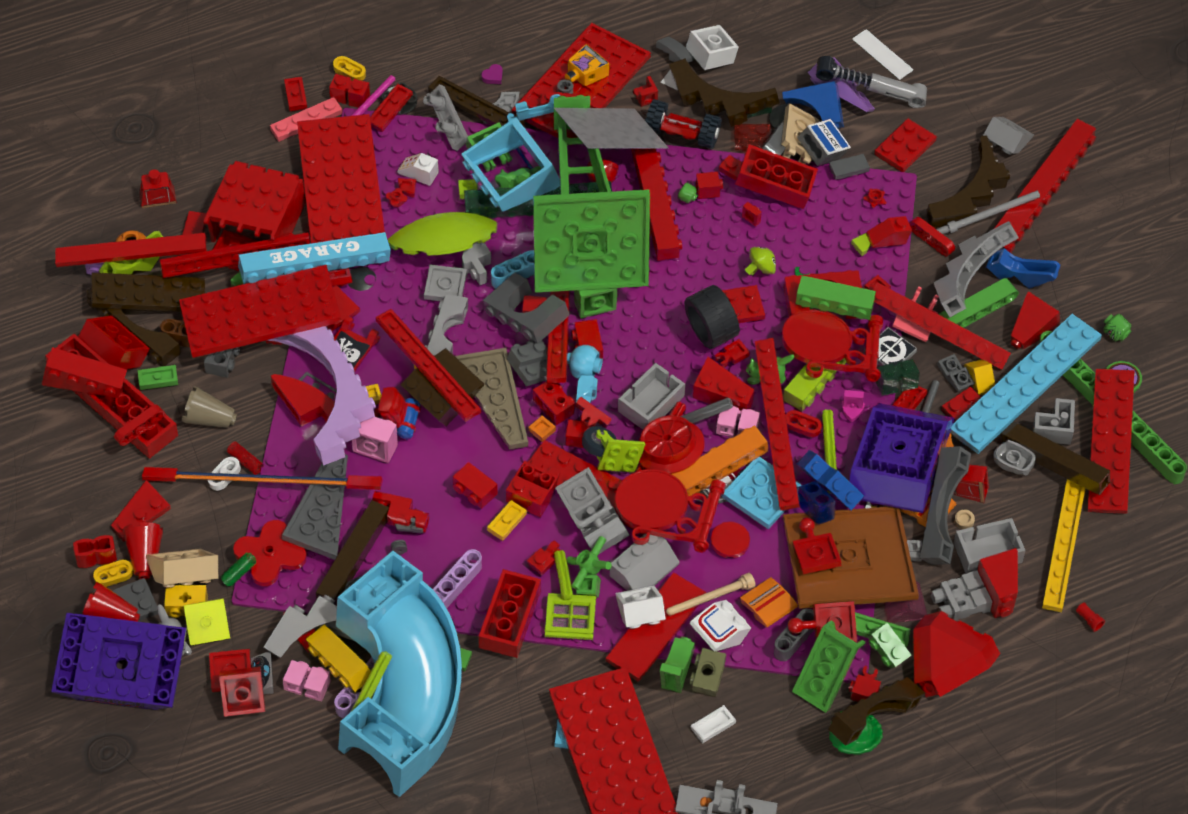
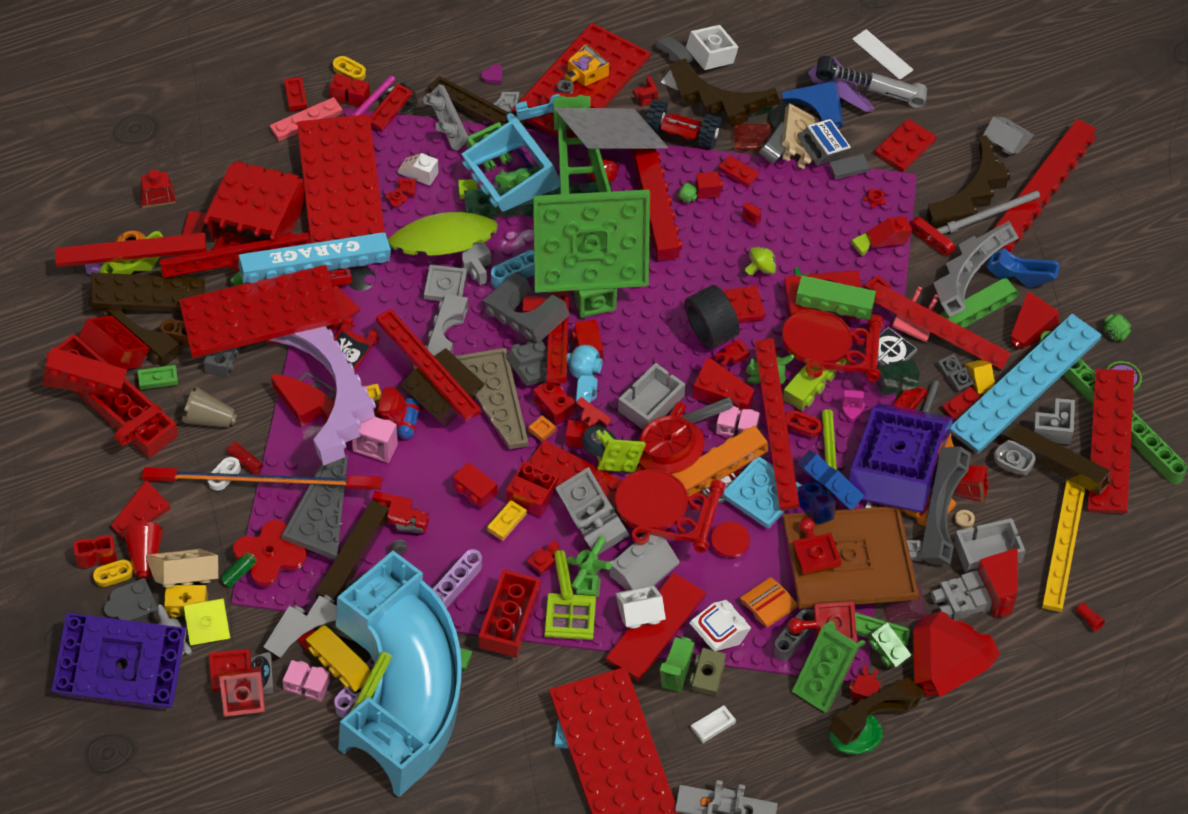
(109, 605): red cone -> none
(745, 582): tan piece -> none
(776, 176): red brick -> none

